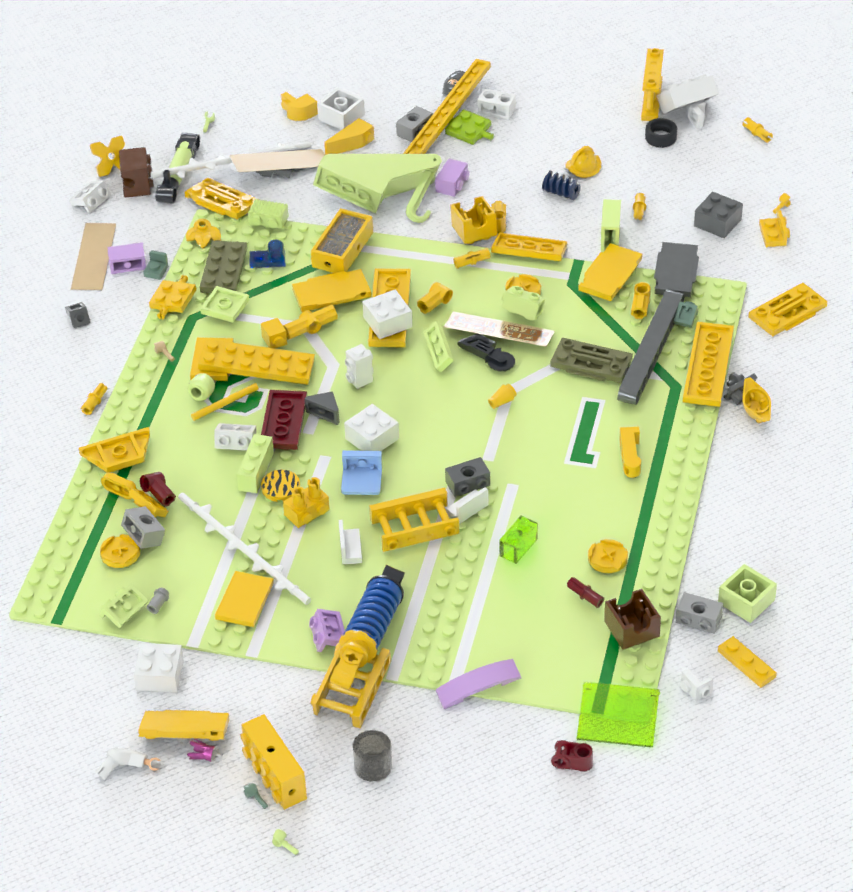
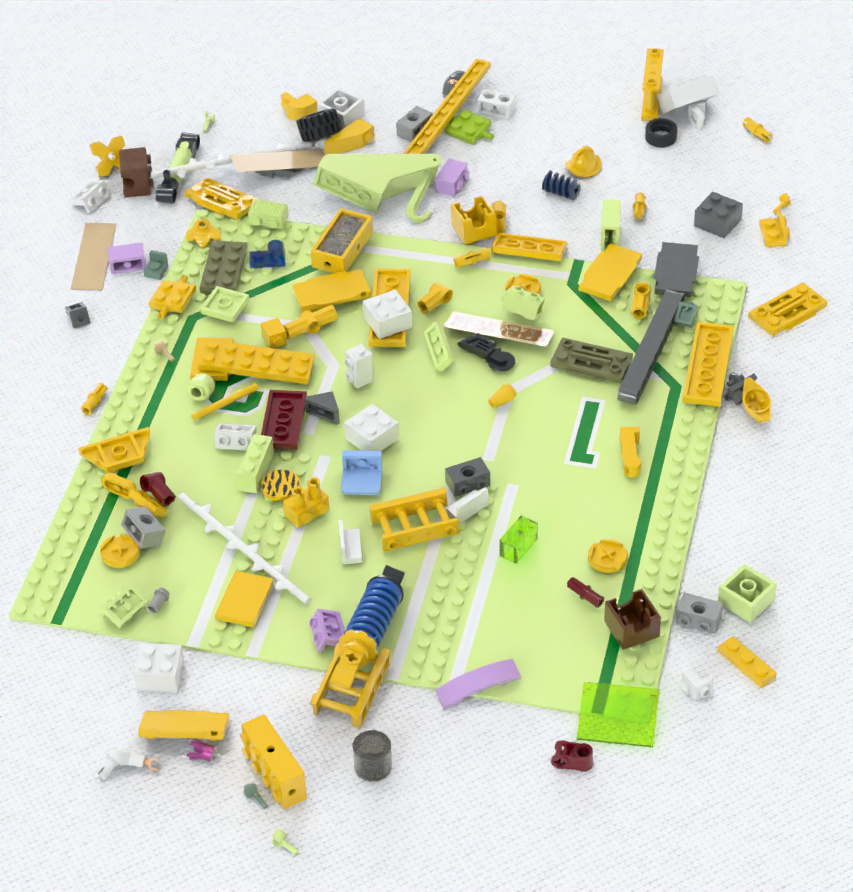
(319, 125): none -> black tyre

